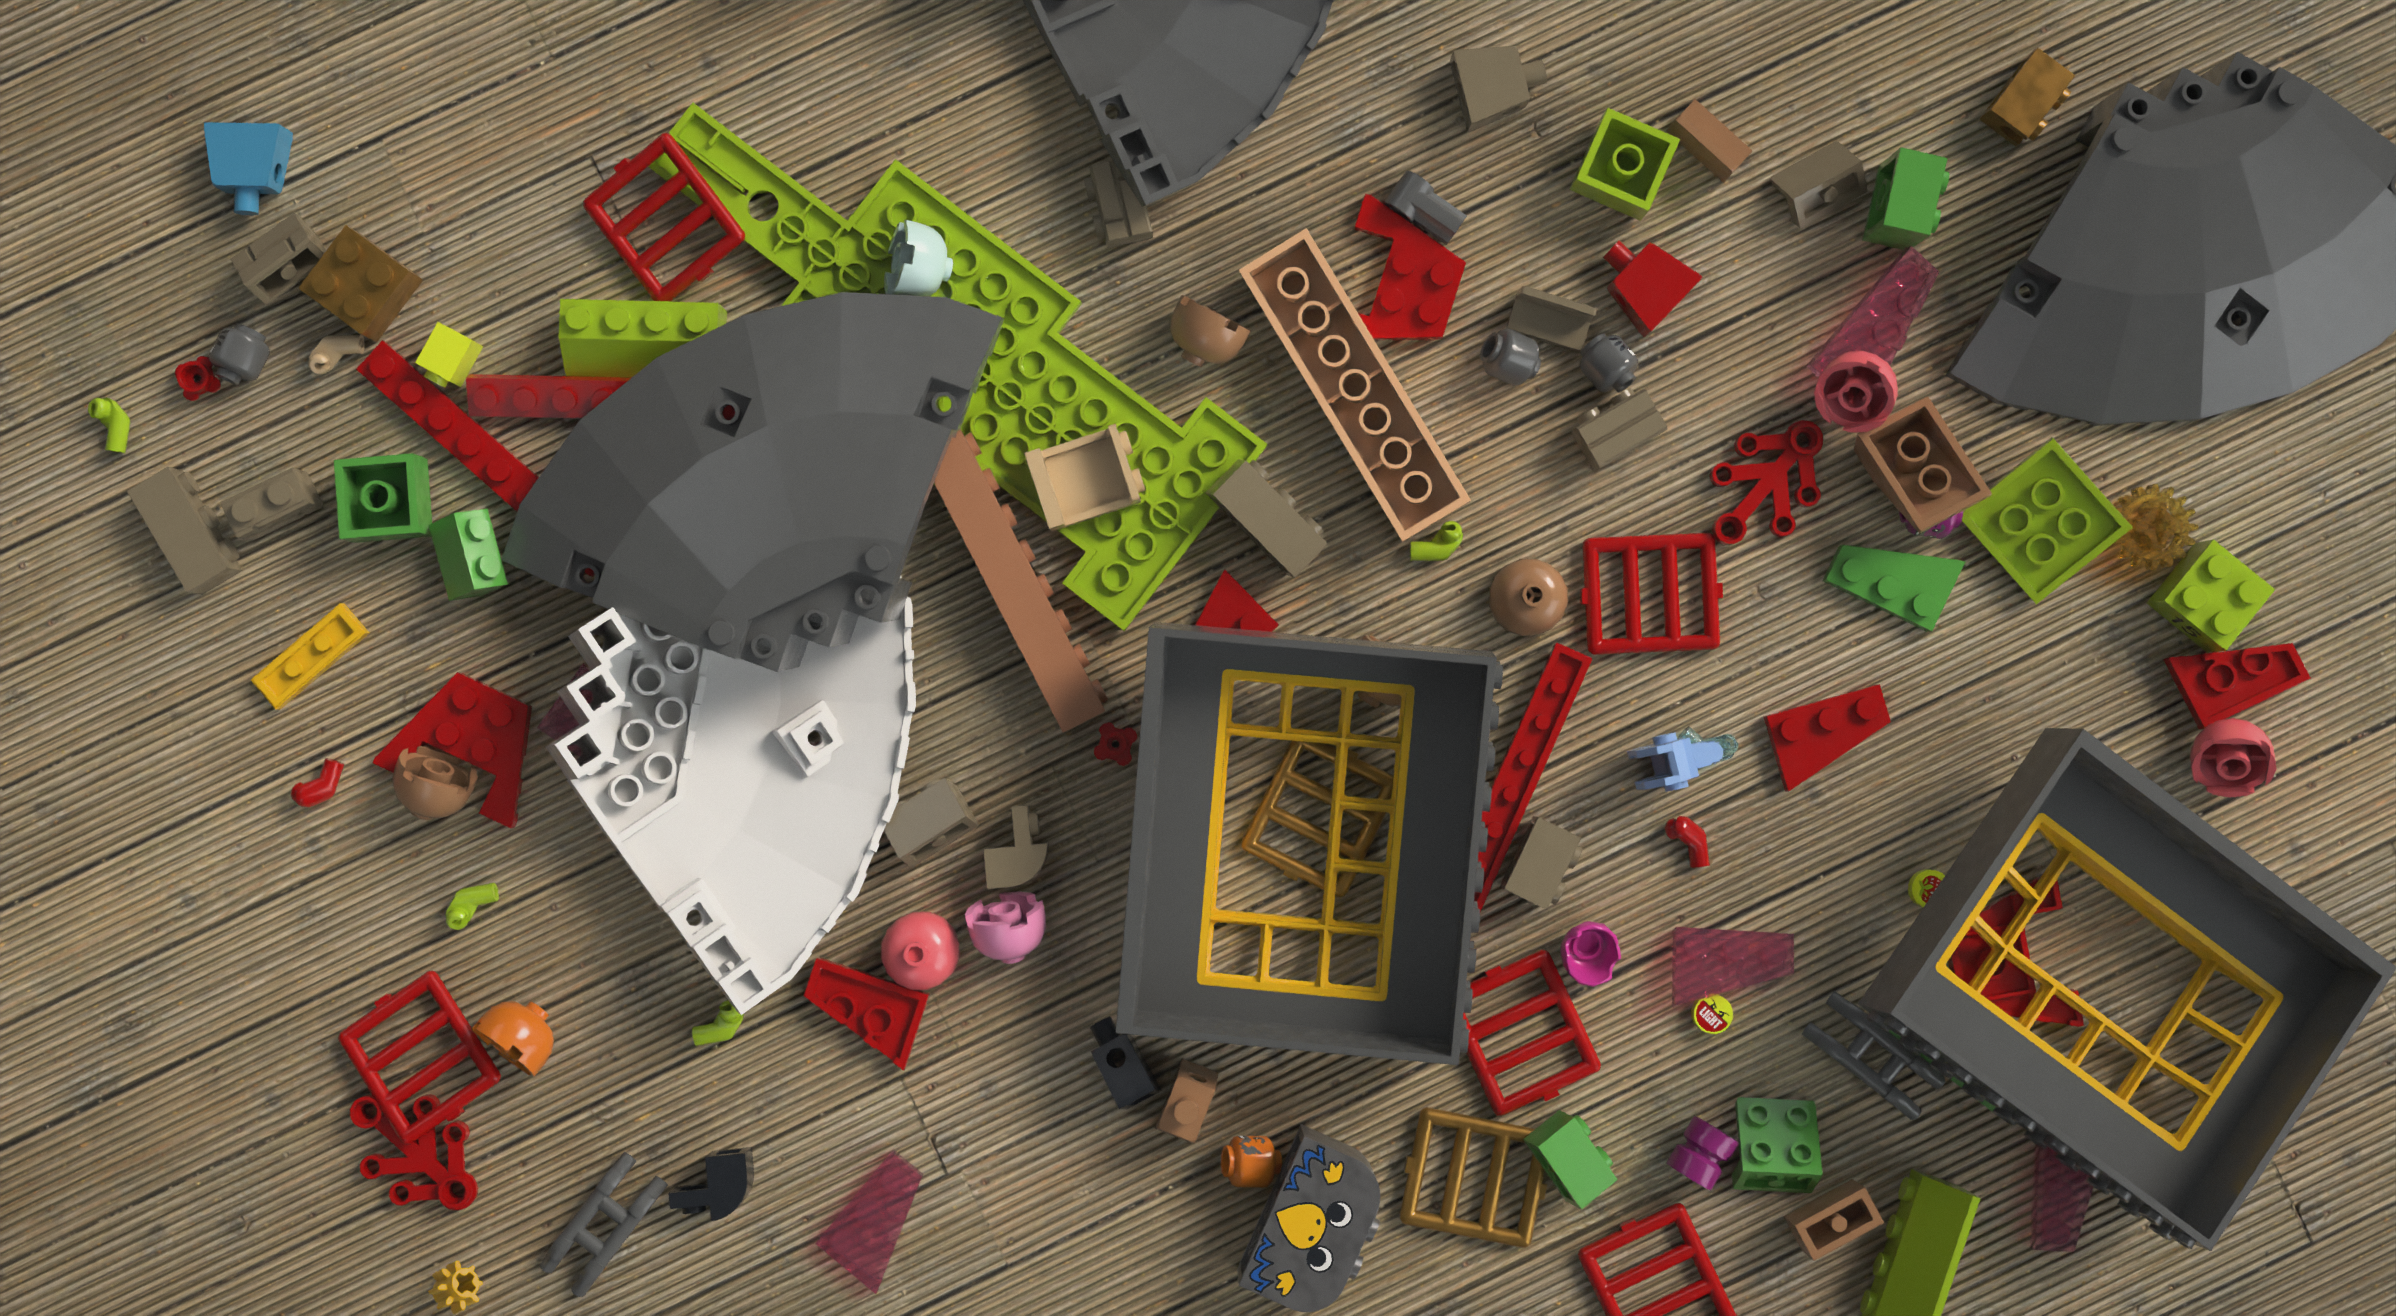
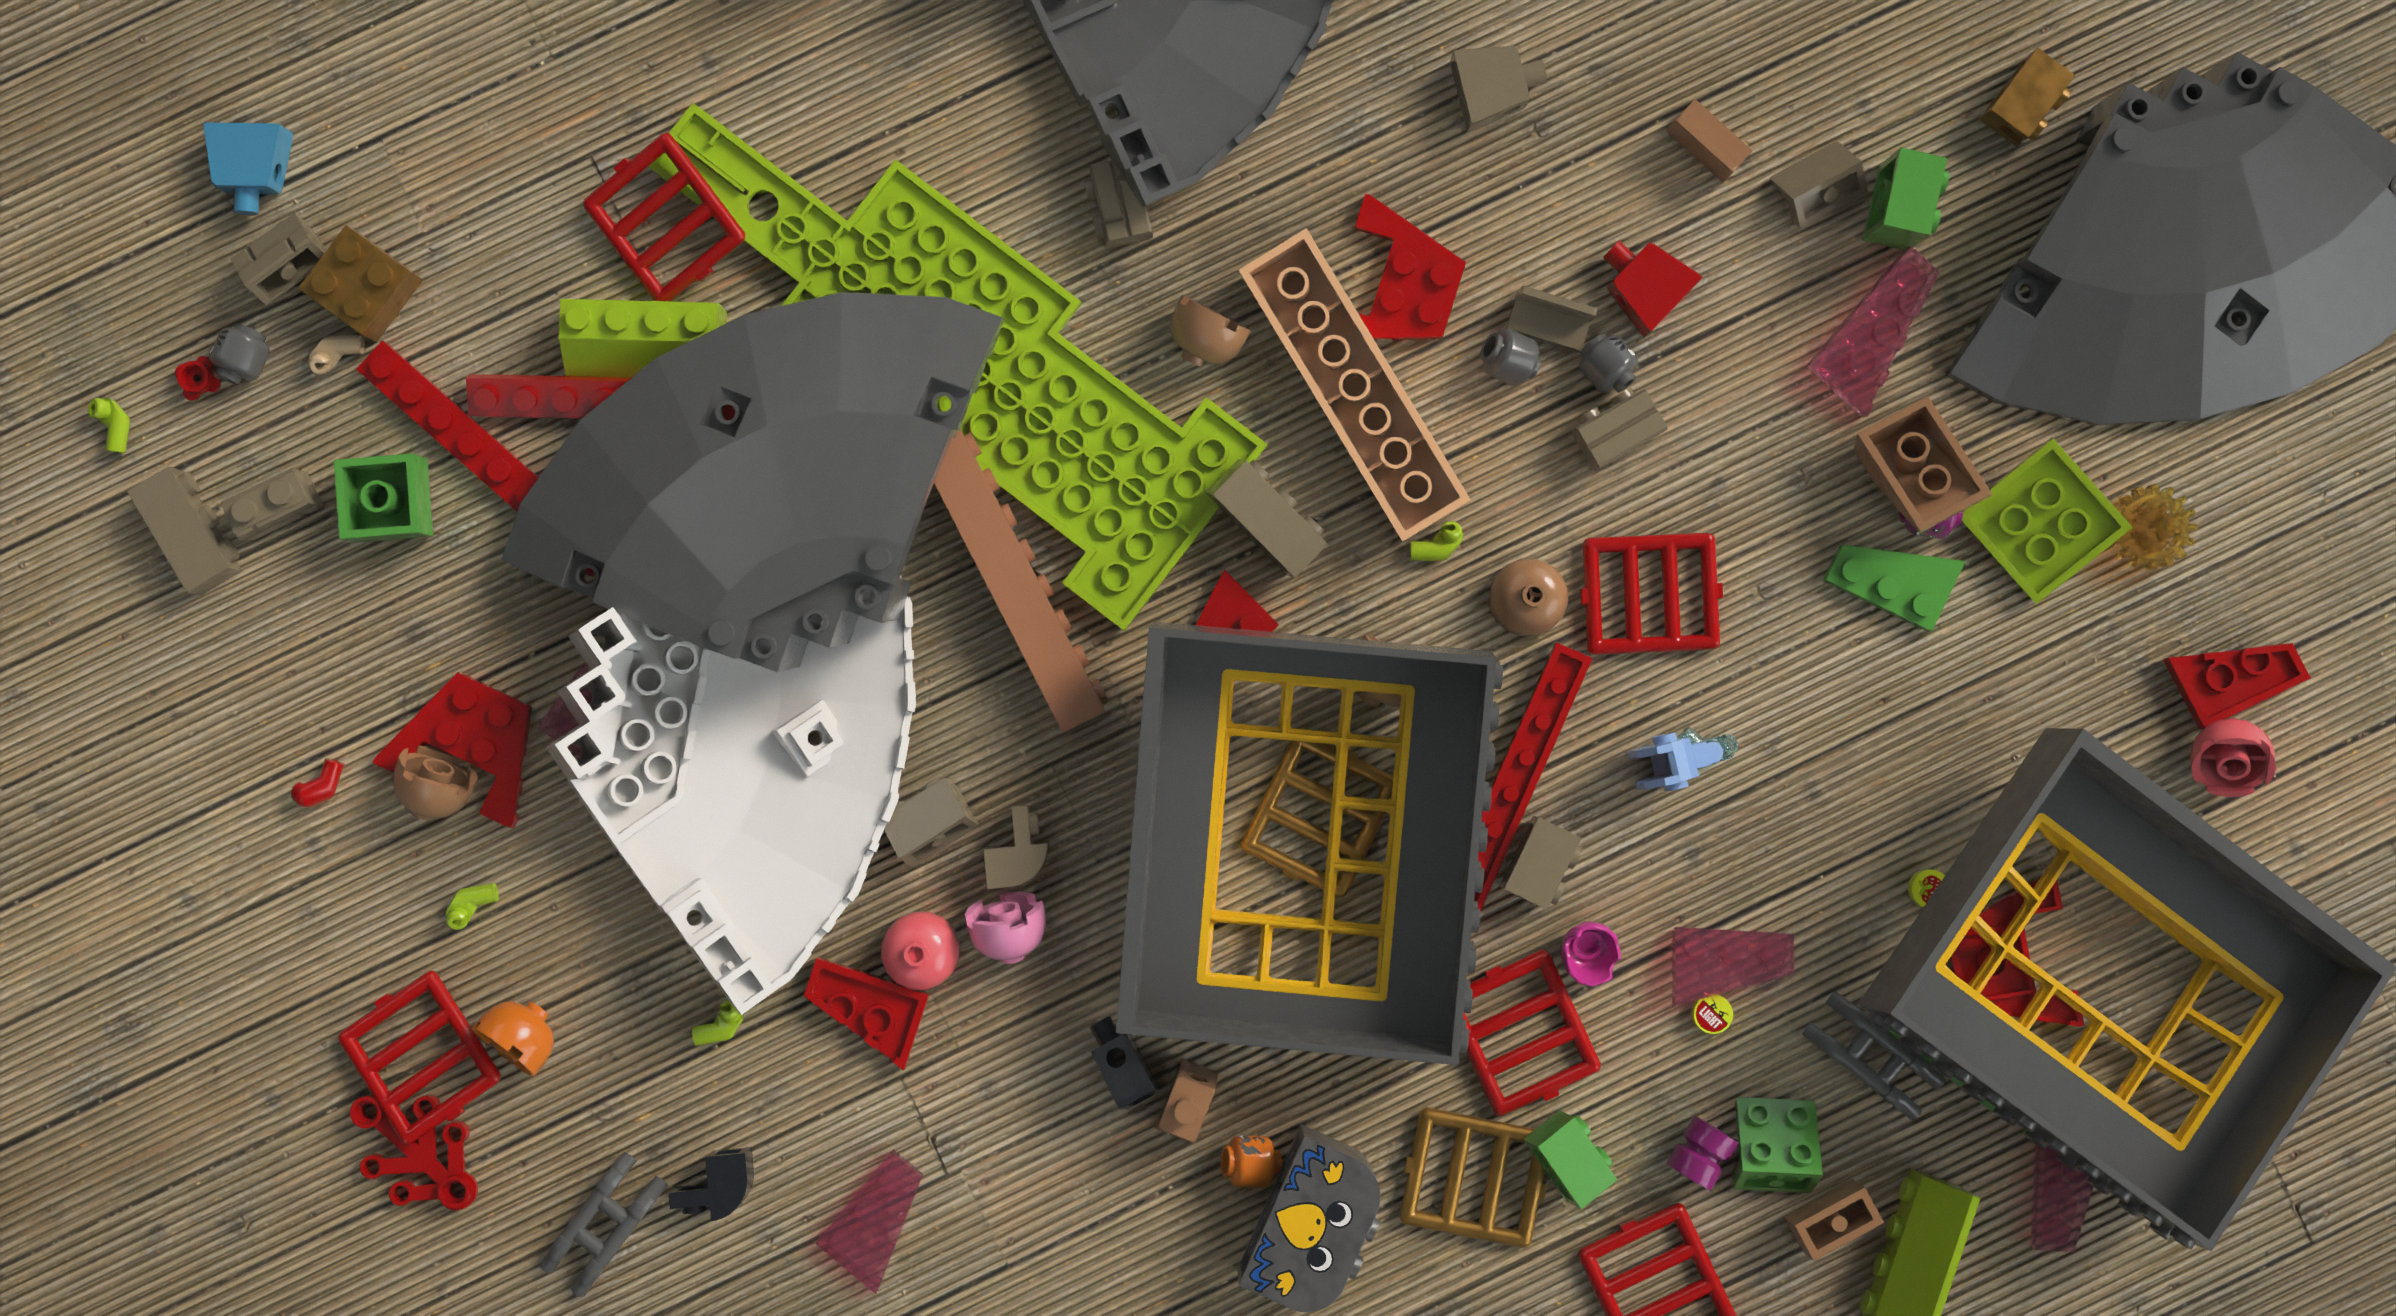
(310, 656): yellow tile -> none
(448, 356): neon yellow brick -> none
(455, 1287): yellow gear -> none
(468, 554): bright green brick -> none
(917, 261): light aqua cylinder -> none
(1085, 478): tan panel -> none
(1108, 735): red plate -> none
(1417, 203): dark grey piece -> none
(1624, 164): lime brick -> none
(1691, 835): red arm -> none
(1772, 478): red plant -> none
(1822, 731): red wing -> none
(1856, 391): coral cylinder -> none
(2211, 596): lime brick -> none

